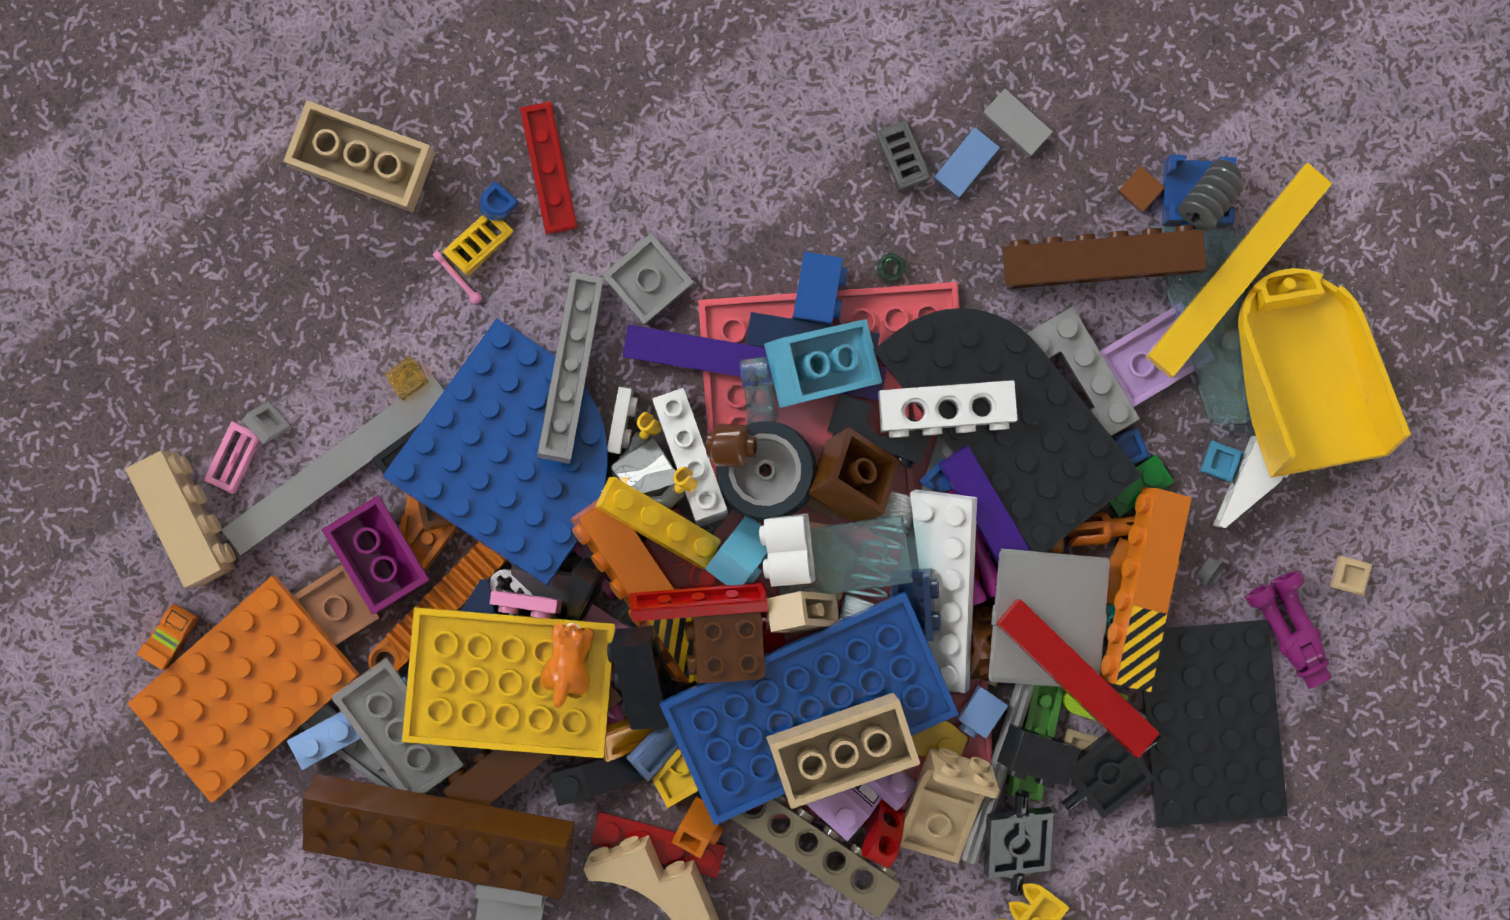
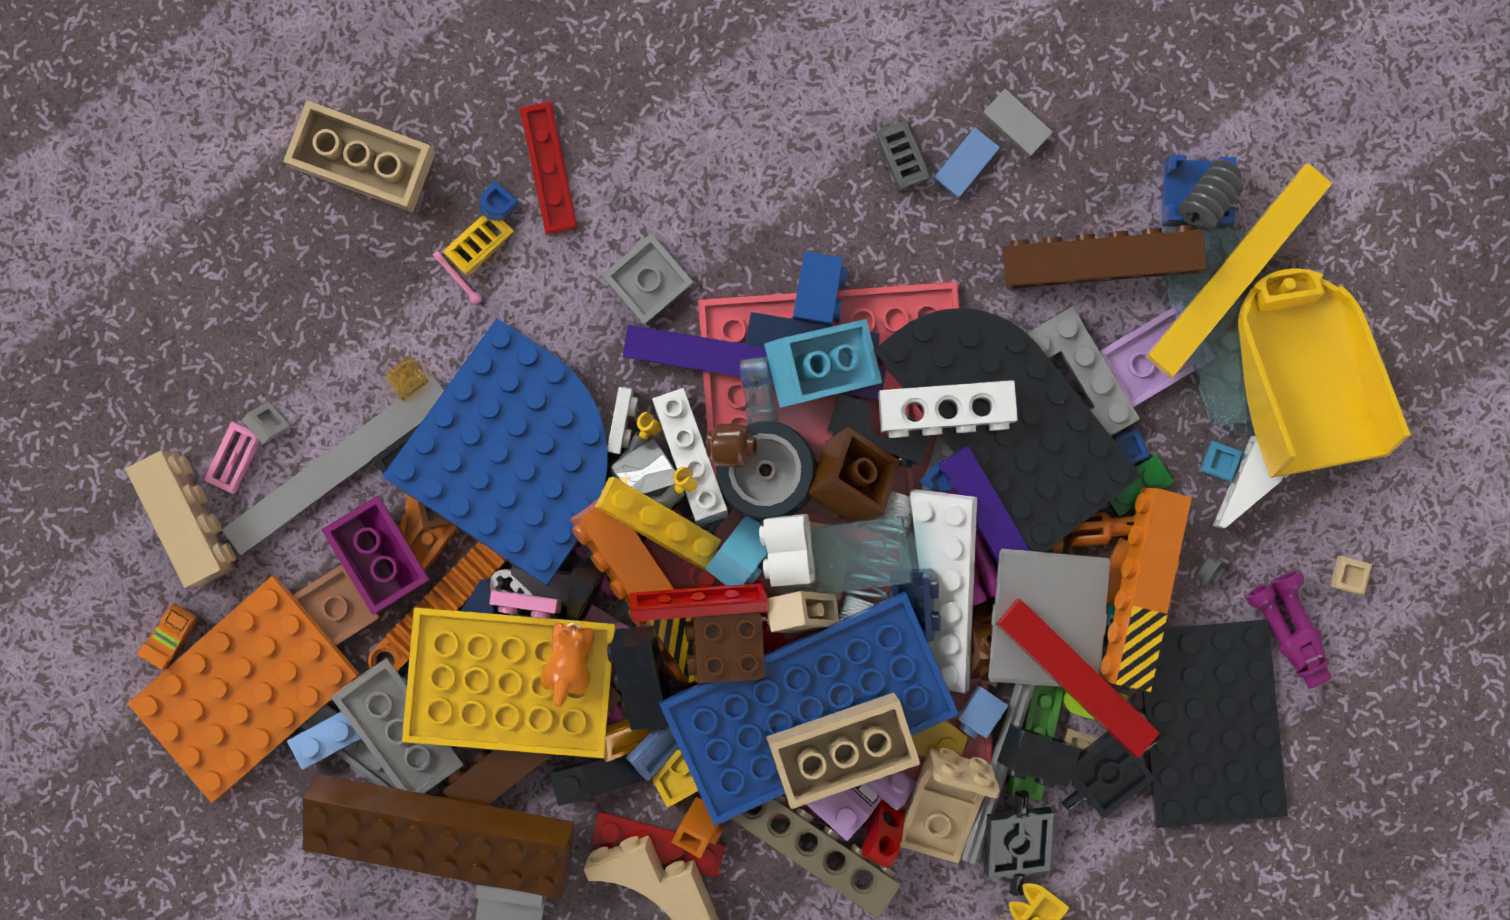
(570, 368): light grey plate -> none
(890, 257): clear green axle -> none
(1140, 189): dark orange tile -> none

